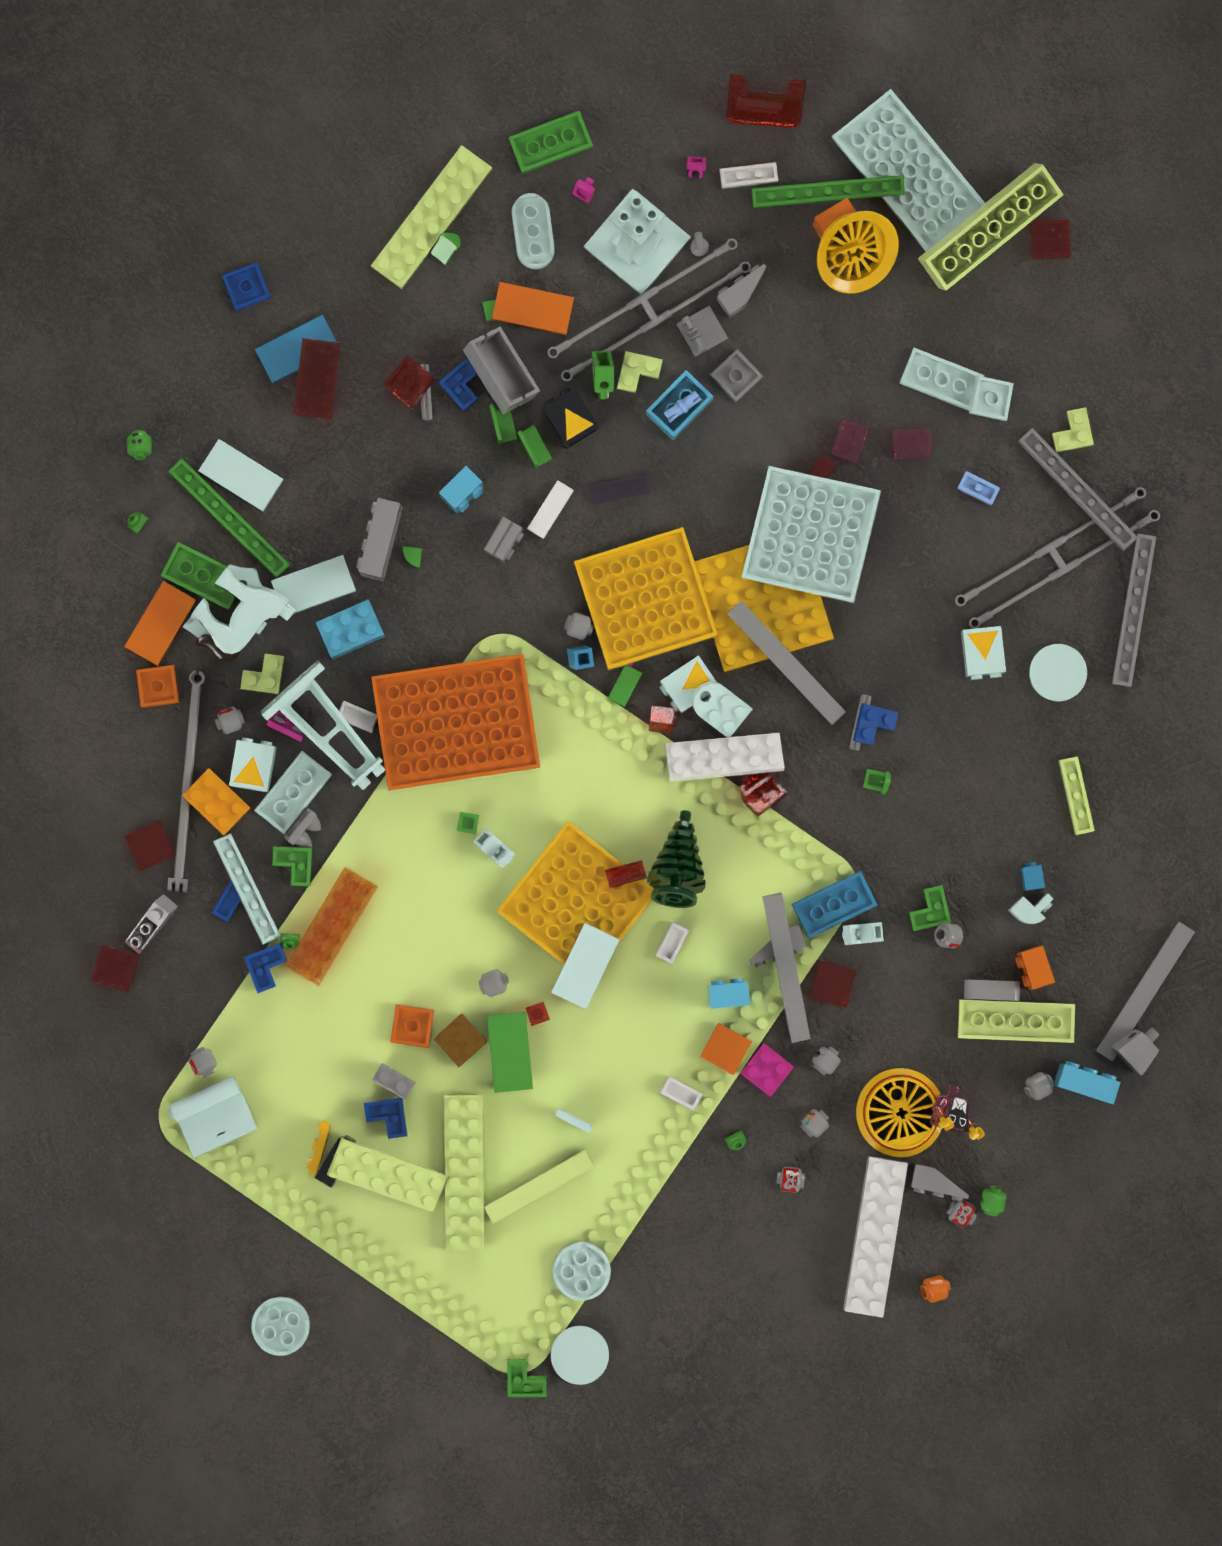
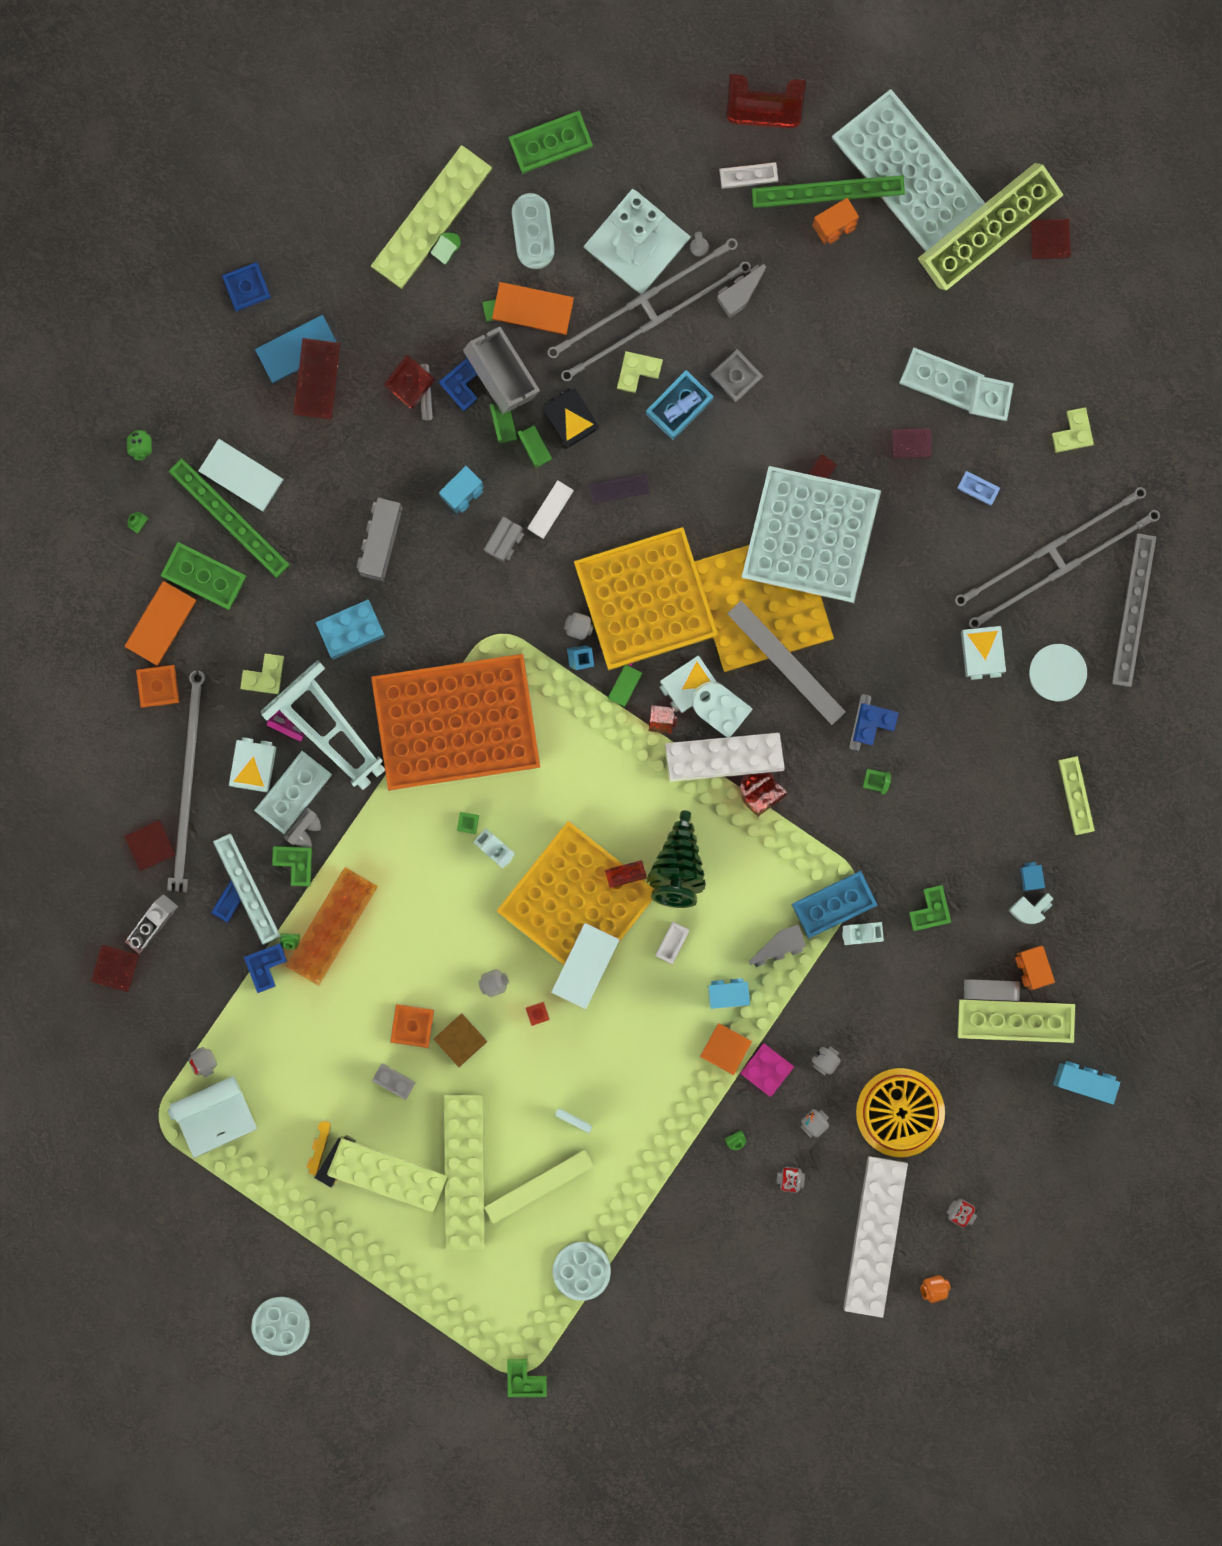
(216, 801): light orange plate -> none
(229, 720): light grey head -> none
(249, 617): light aqua piece -> none
(316, 584): light aqua tile -> none
(358, 716): white tile -> none
(391, 1111): blue plate -> none
(413, 555): bright green tile -> none
(509, 1052): bright green tile -> none
(579, 1355): light aqua tile -> none
(584, 190): dark pink tile -> none
(602, 373): bright green torso -> none
(681, 1093): white tile -> none
(697, 164): dark pink tile -> none
(702, 331): light grey hinge -> none
(786, 967): light grey tile -> none
(832, 984): clear red tile -> none
(849, 441): clear pink plate -> none
(854, 249): yellow piece -> none
(932, 1180): light grey slope -> none
(948, 935): light grey head -> none
(953, 1114): torso -> none
(993, 1201): bright green head -> none
(1039, 1086): light grey head -> none
(1077, 489): light grey tile -> none
(1137, 1049): light grey torso -> none
(1146, 989): light grey tile -> none

